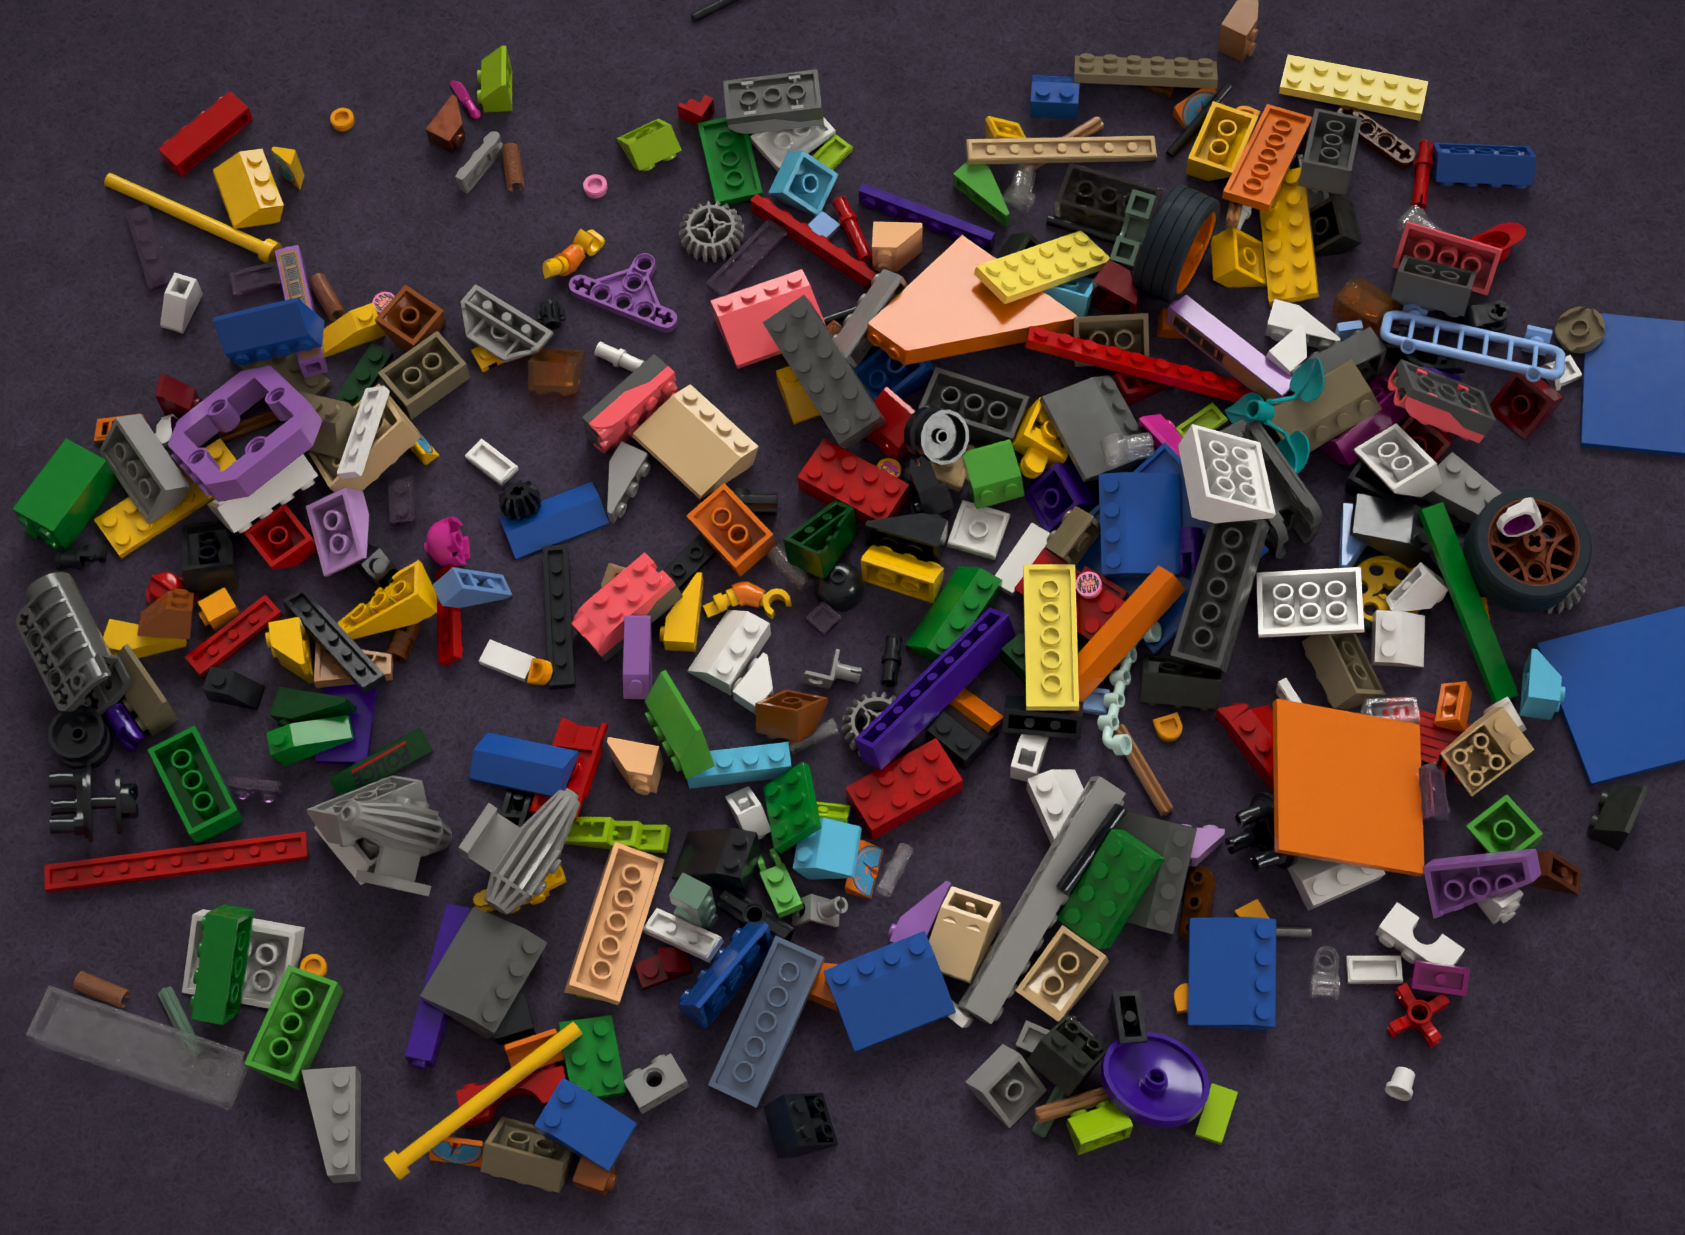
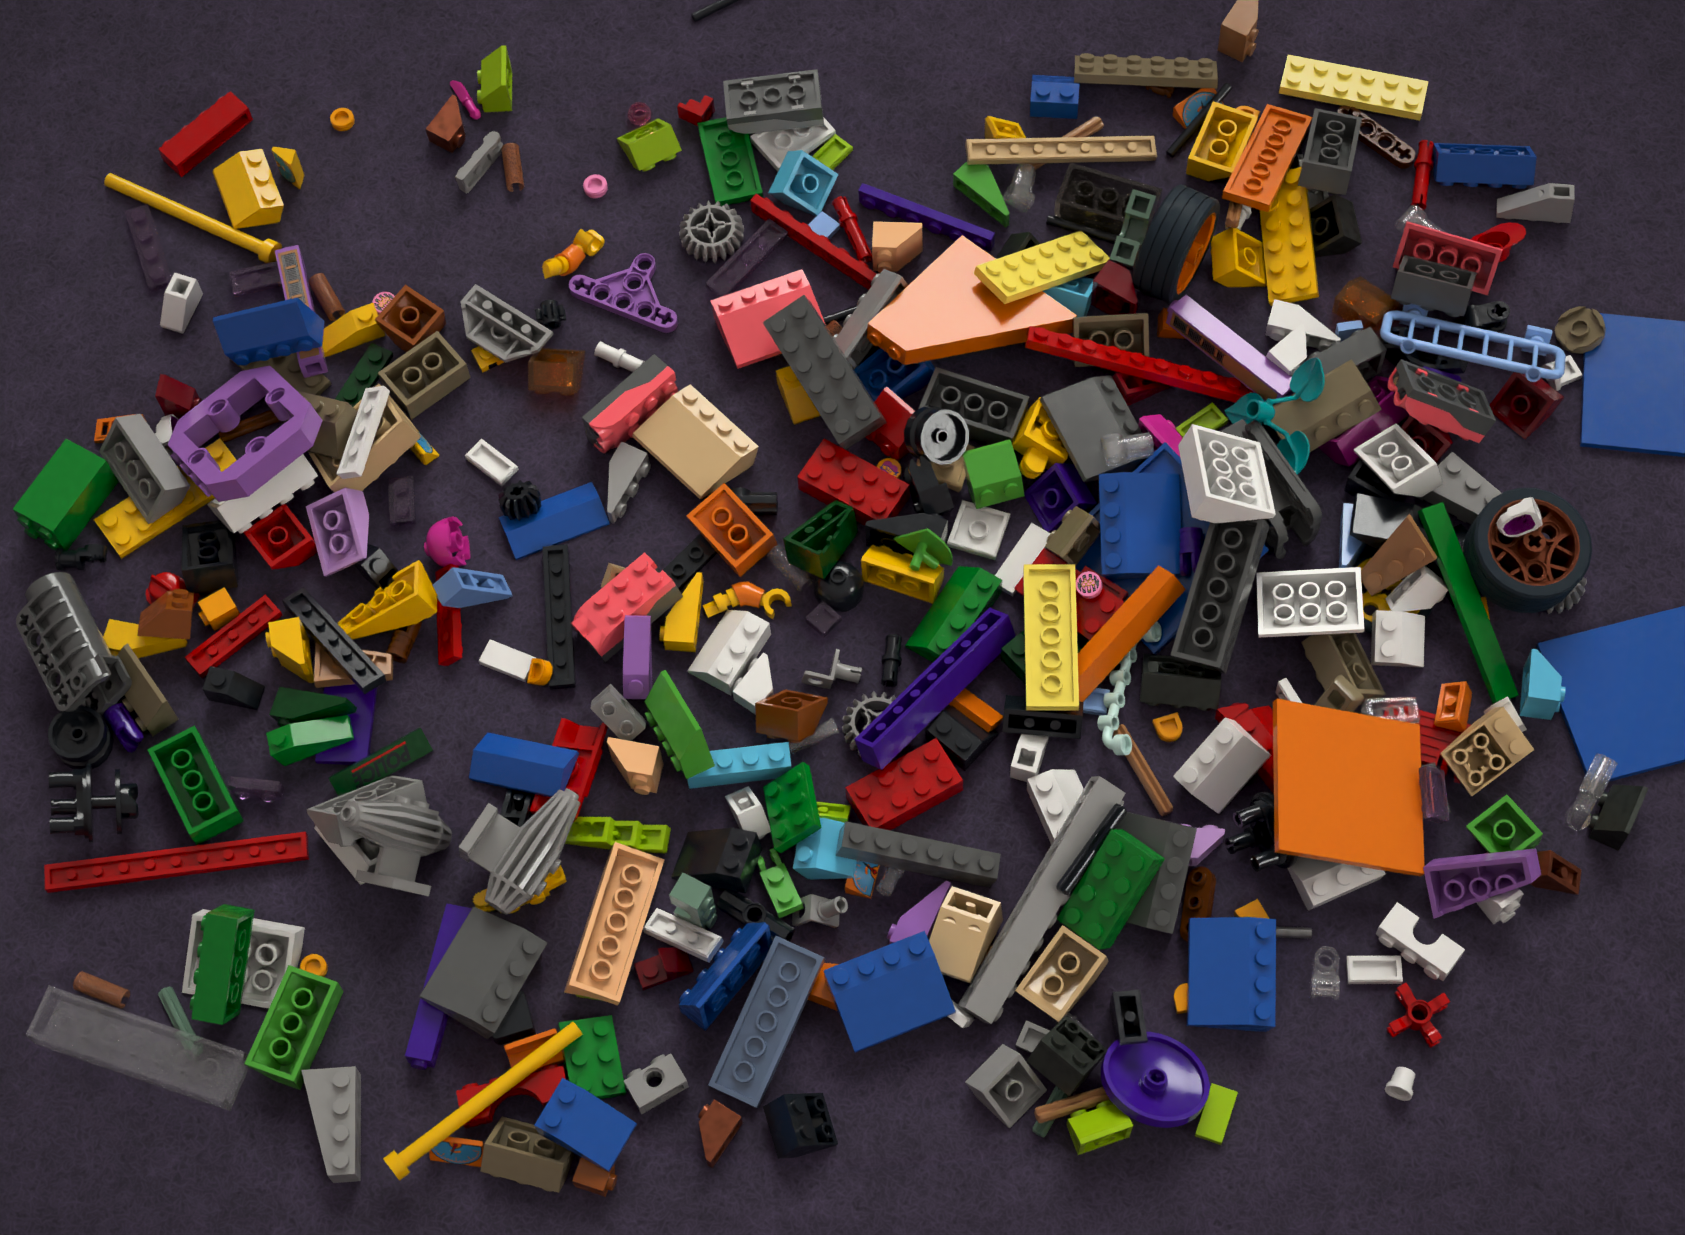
(618, 714): none -> light grey brick
(639, 107): none -> clear pink plate
(717, 1129): none -> copper slope
(918, 854): none -> dark grey brick
(926, 548): none -> bright green shield
(1222, 765): none -> white slope
(1346, 689): none -> dark tan piece
(1398, 557): none -> medium nougat wing
(1440, 978): magenta panel -> none
(1543, 203): none -> light grey slope
(1591, 790): none -> clear piece

